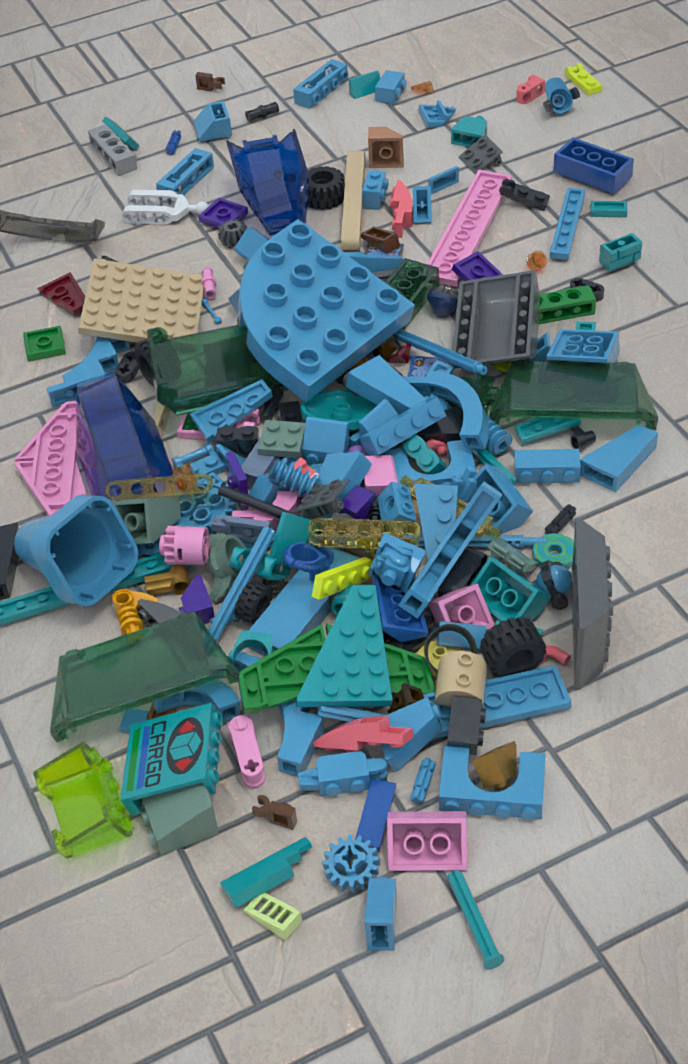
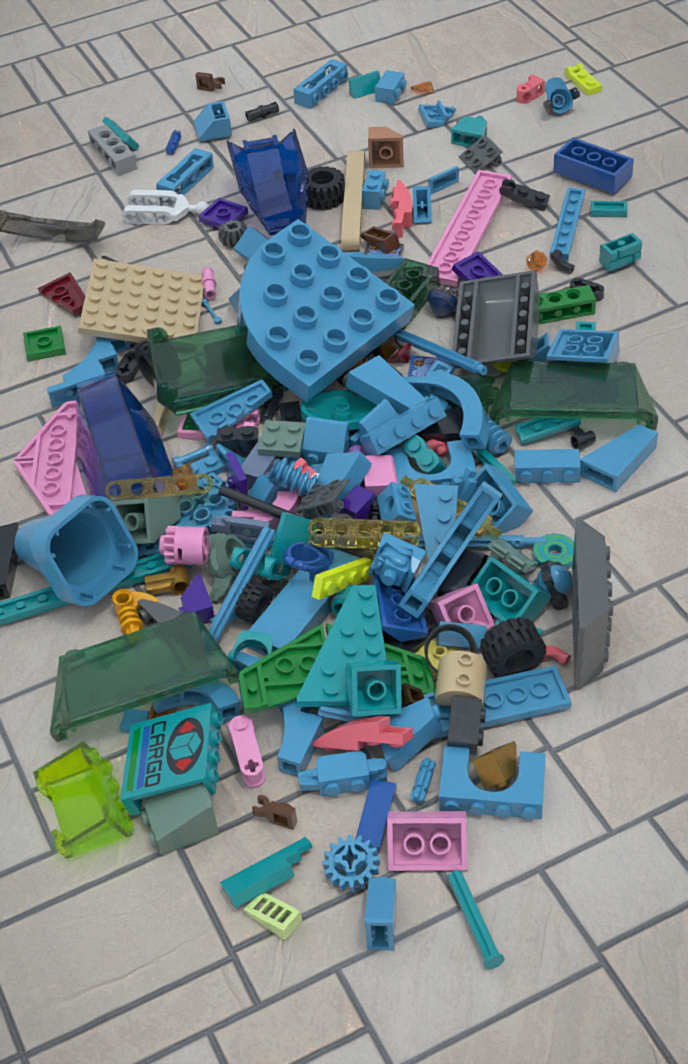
(374, 687): none -> teal slope
(559, 263): none -> black arm
(561, 519): black axle -> none

